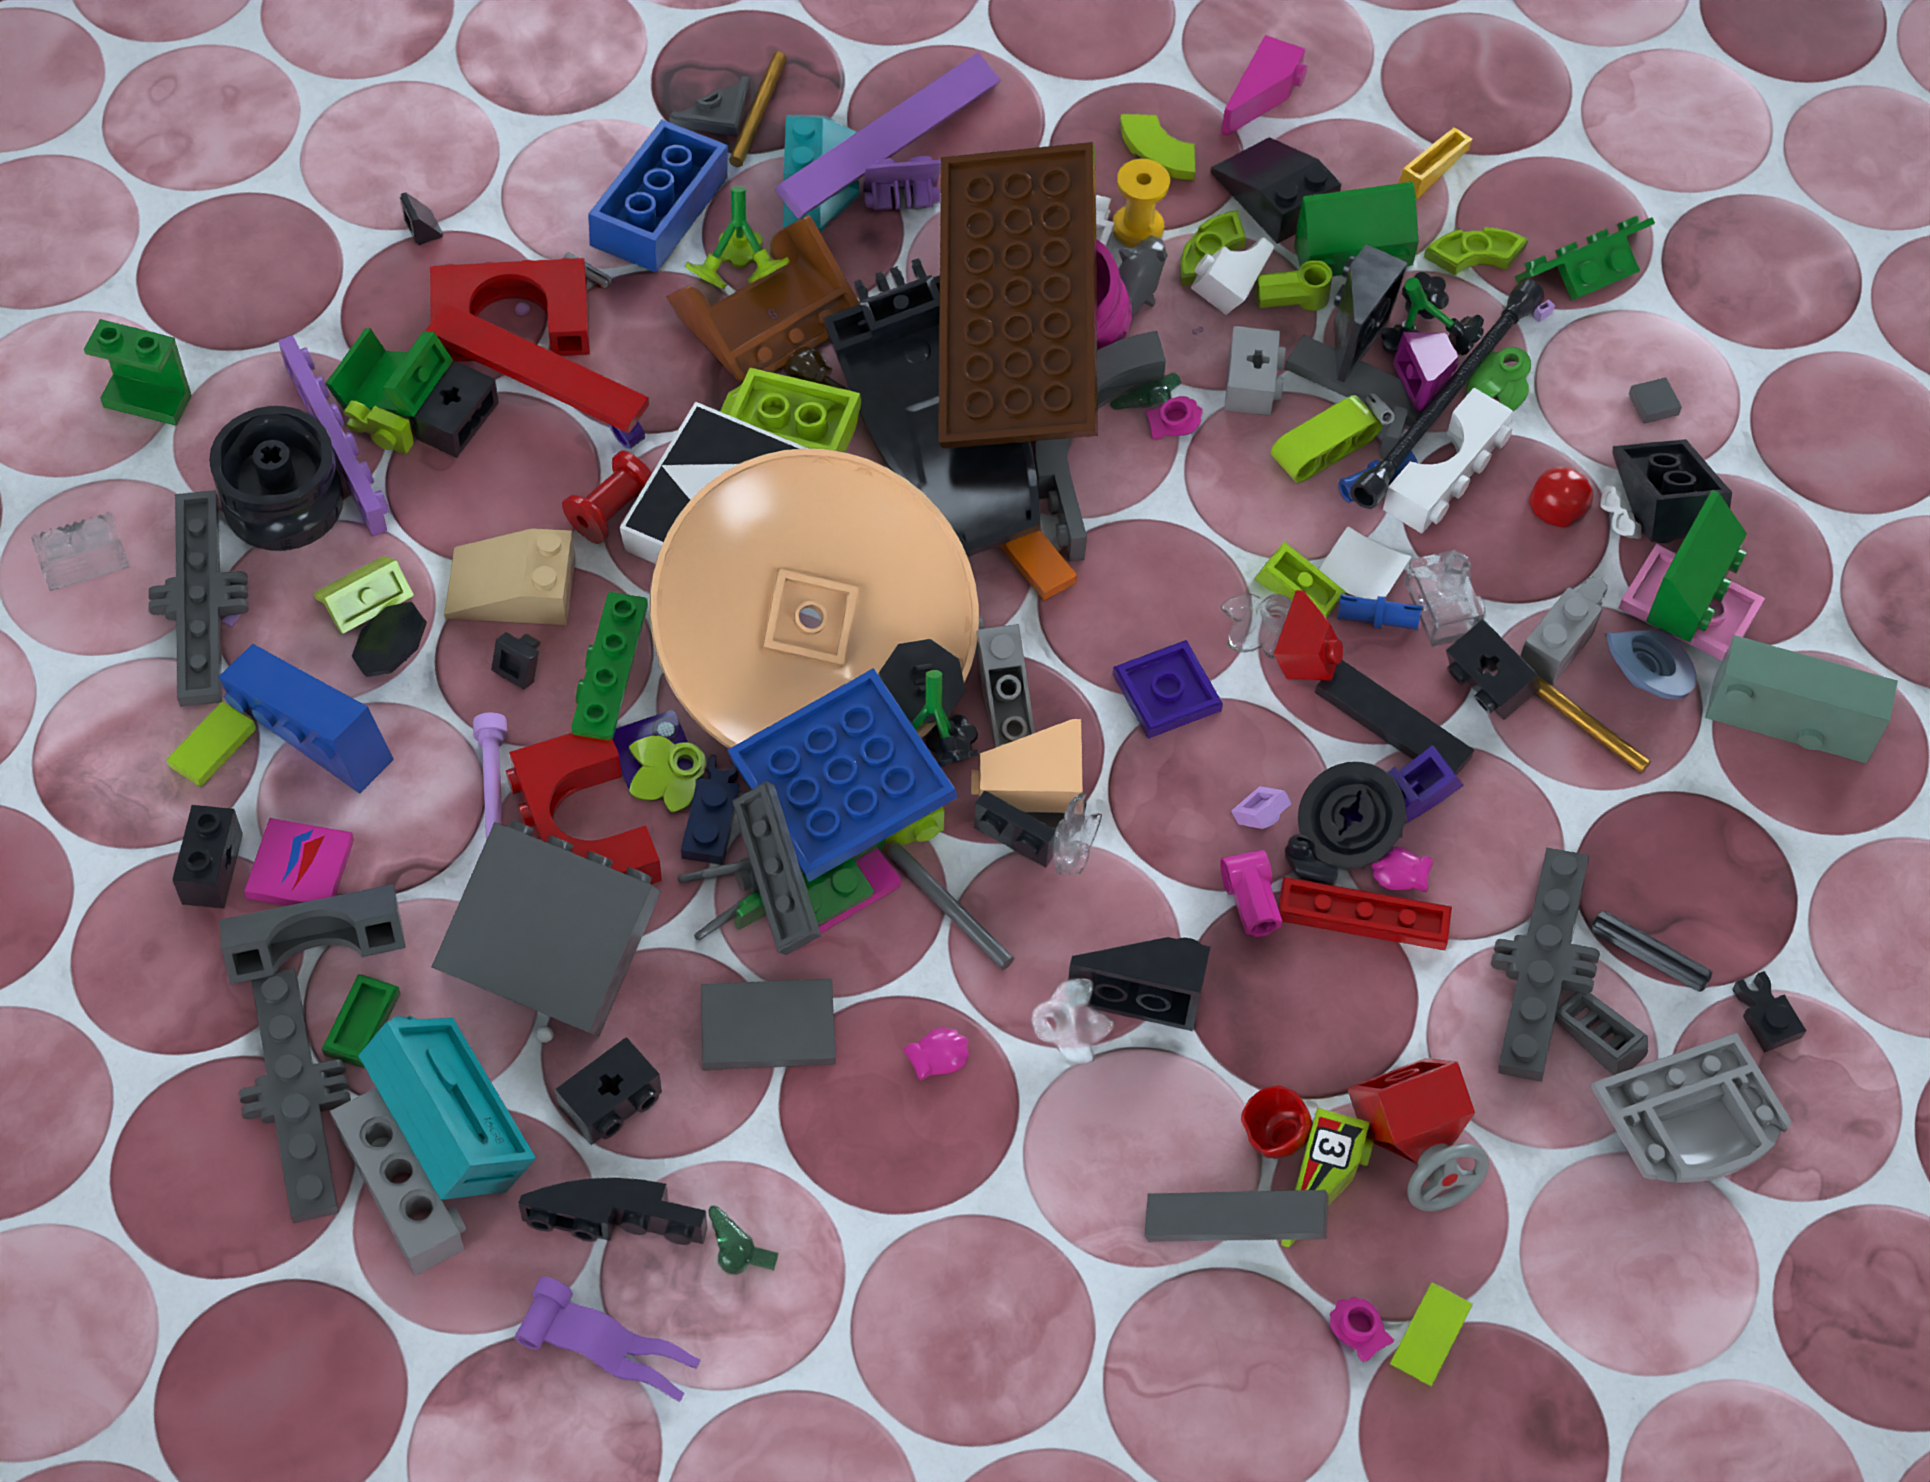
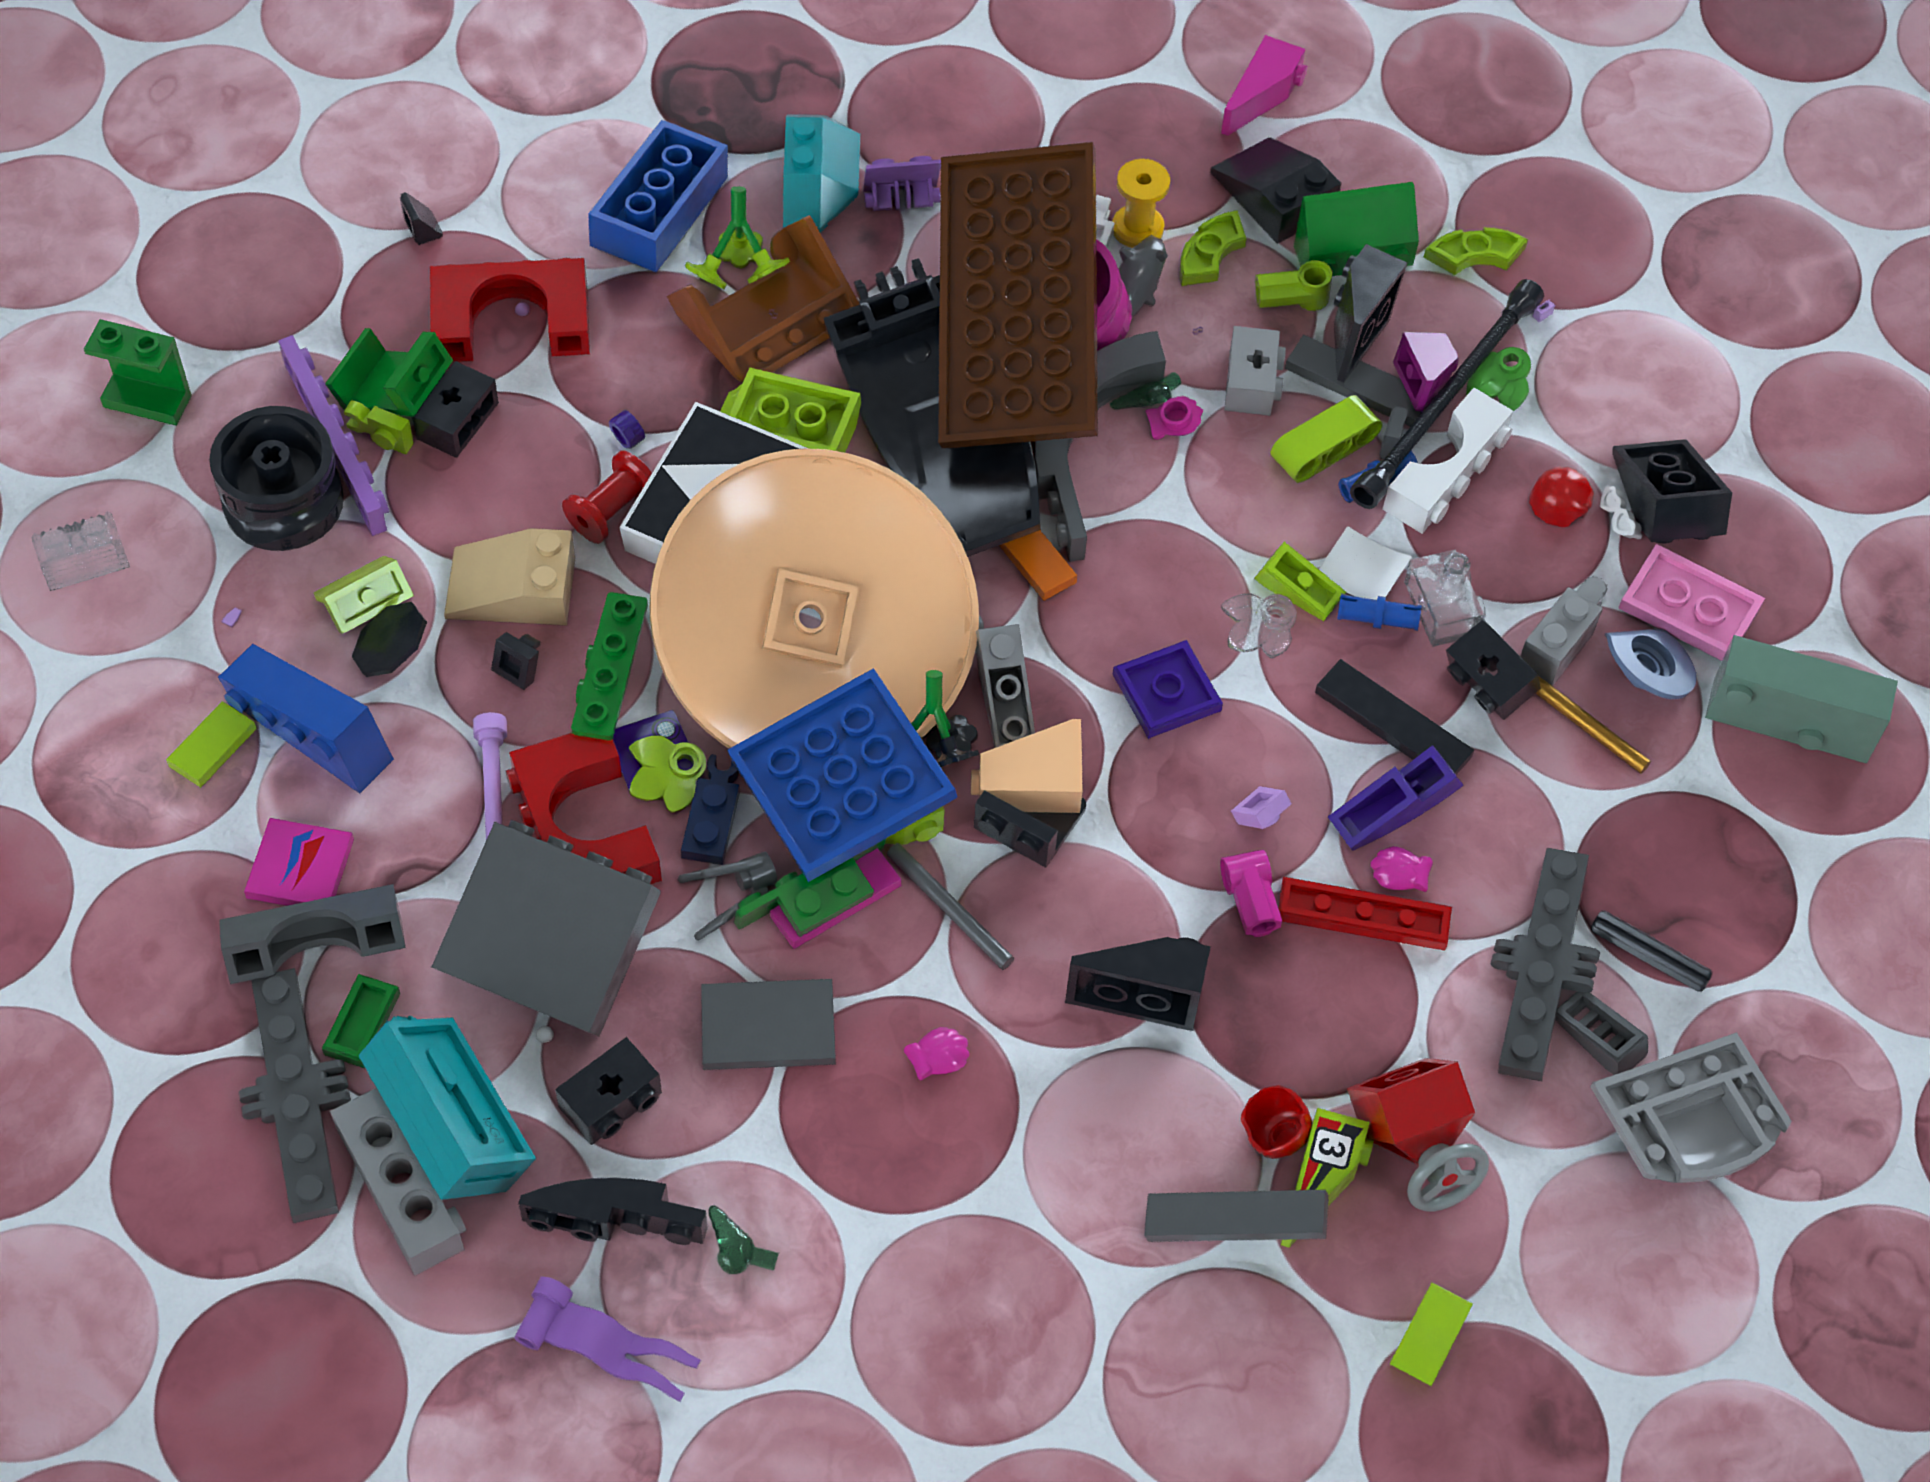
(199, 598): dark grey hinge -> none
(207, 856): black brick -> none
(538, 368): red tile -> none
(593, 274): light grey pin -> none
(716, 112): dark grey tile -> none
(757, 109): pearl gold bar -> none
(776, 868): dark grey tile -> none
(810, 366): dark brown piece -> none
(887, 135): medium lavender tile -> none
(906, 676): black piece -> none
(1074, 838): clear plate -> none
(1075, 1021): clear plate -> none
(1150, 141): lime tile -> none
(1230, 275): white arch -> none
(1304, 863): black arm -> none
(1307, 642): red slope -> none
(1343, 789): black gear -> none
(1359, 1327): dark pink animal -> none
(1380, 409): light grey pin -> none
(1425, 297): black plant -> none
(1435, 161): yellow piece -> none
(1595, 265): green bracket -> none
(1655, 400): dark grey tile -> none
(1699, 571): green slope -> none
(1768, 1017): black plate -> none

